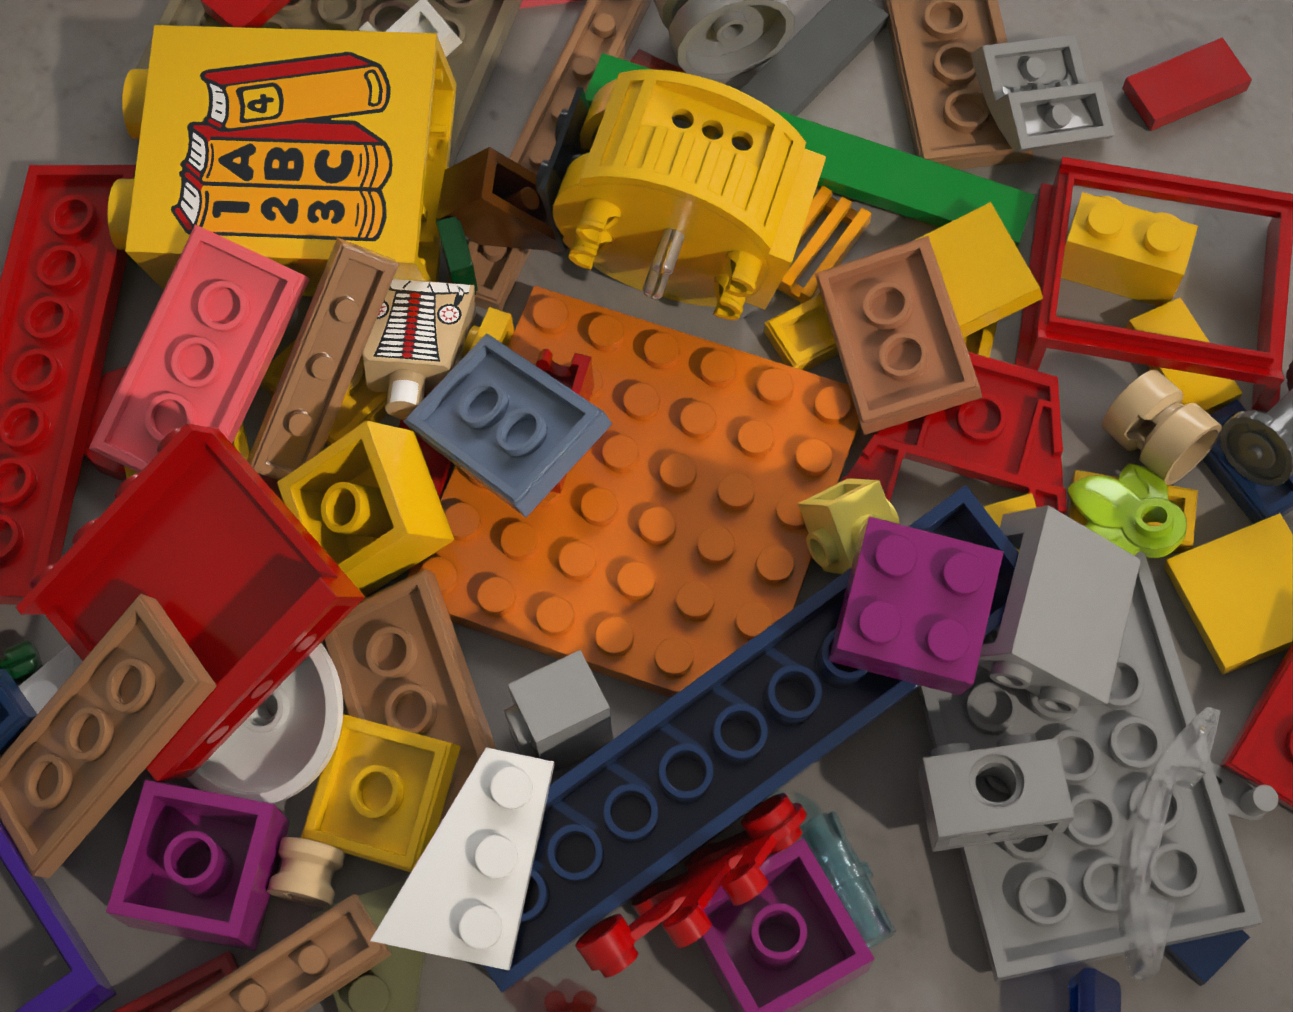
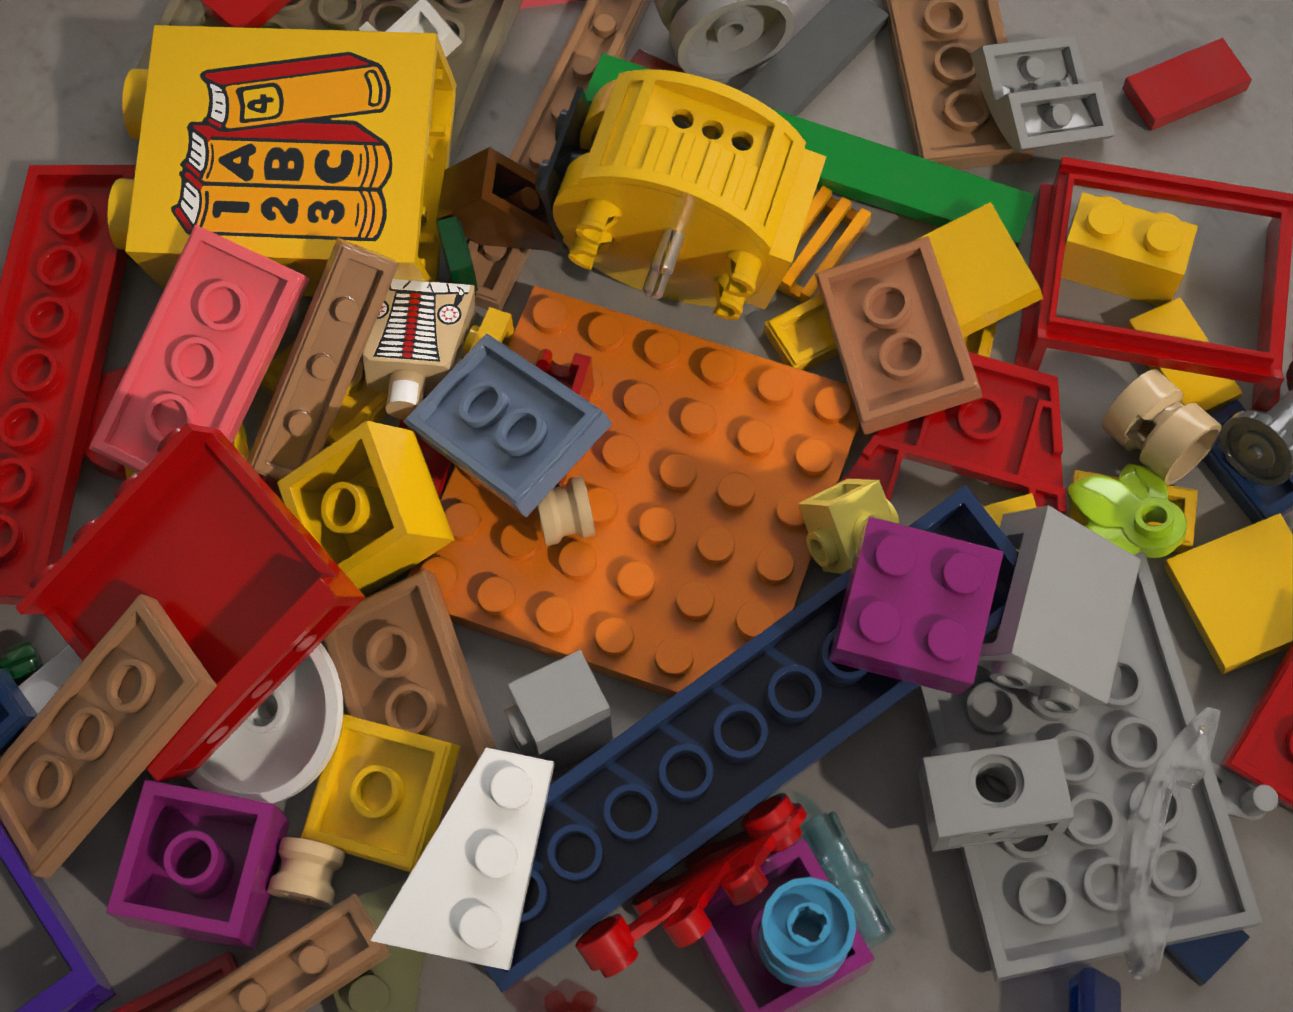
(566, 512): none -> tan wheel
(806, 932): none -> dark azure wheel

